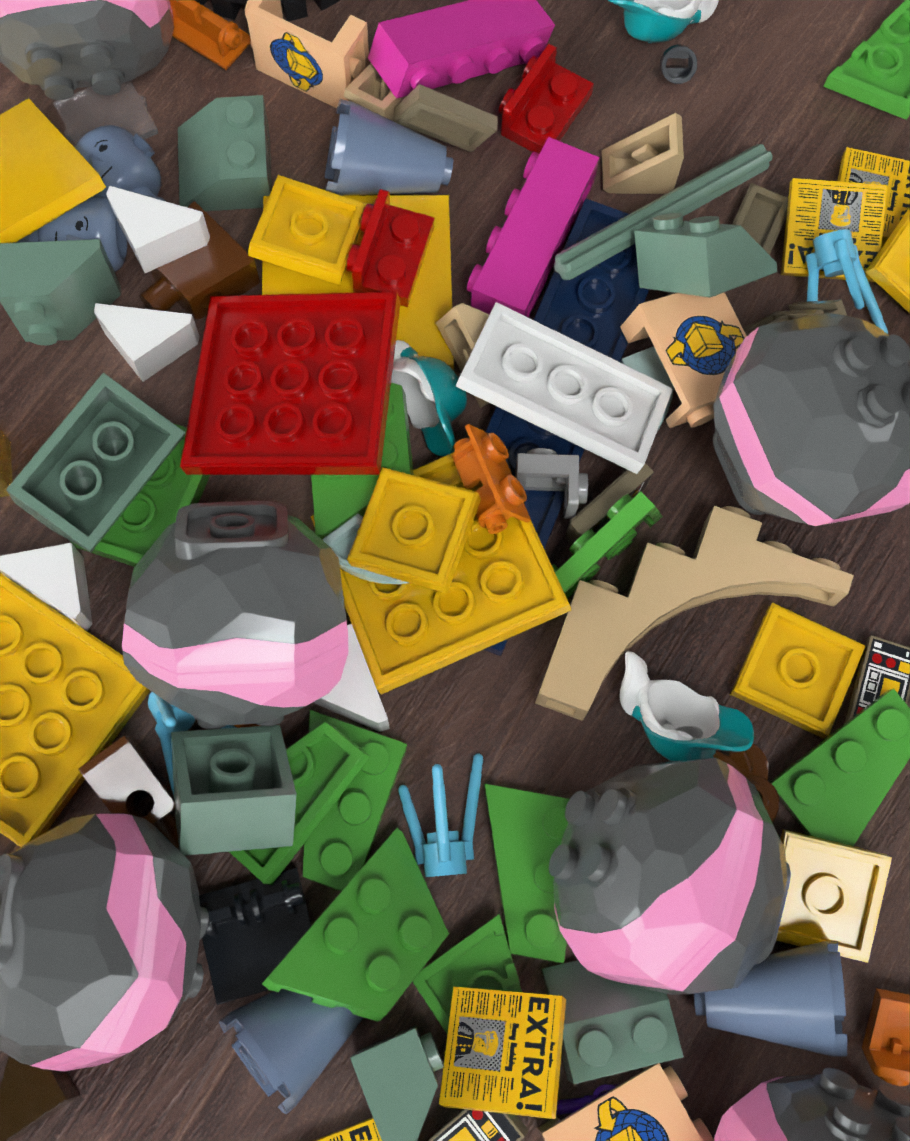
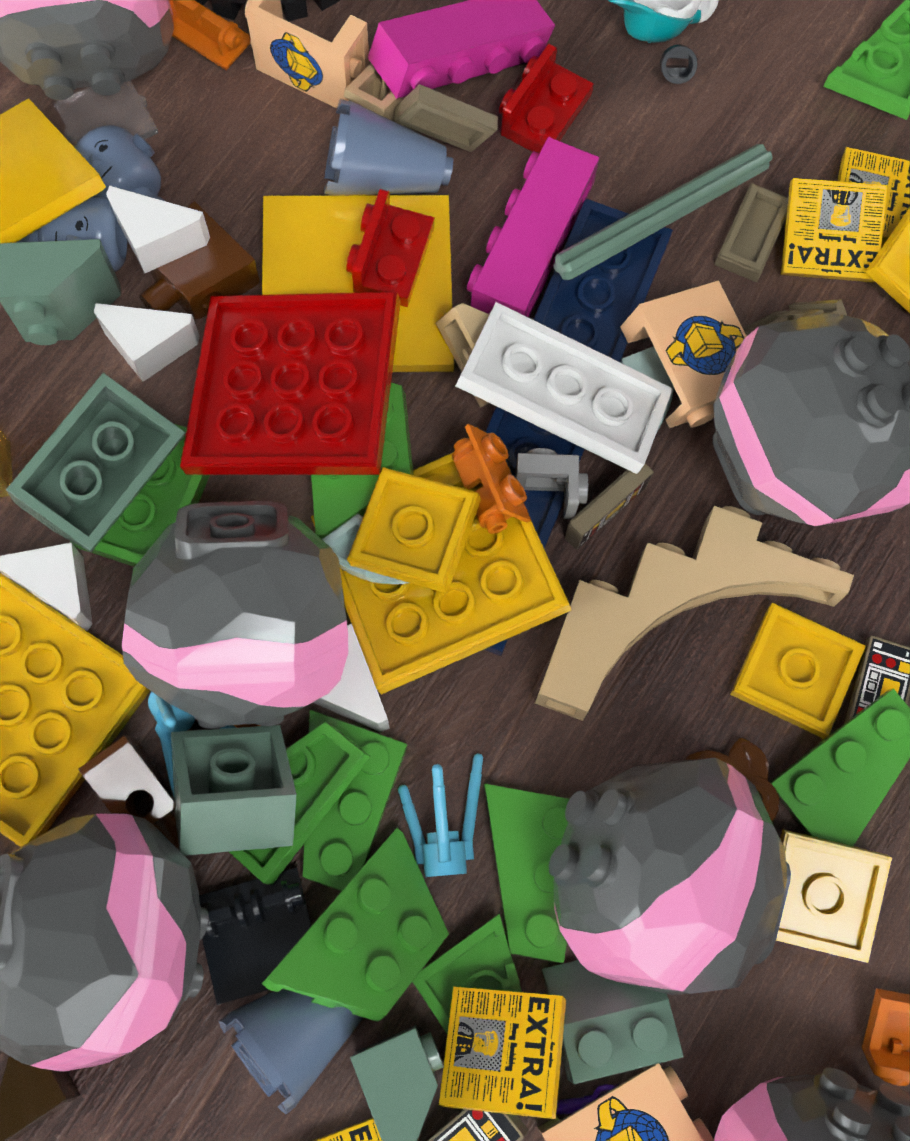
(225, 155): sand green slope -> none
(307, 230): yellow tile -> none
(430, 396): hair -> none
(607, 542): bright green wing -> none
(646, 160): tan slope -> none
(678, 718): white hair -> none
(698, 256): sand green slope -> none
(786, 1000): sand blue cone -> none
(840, 256): medium azure plant -> none

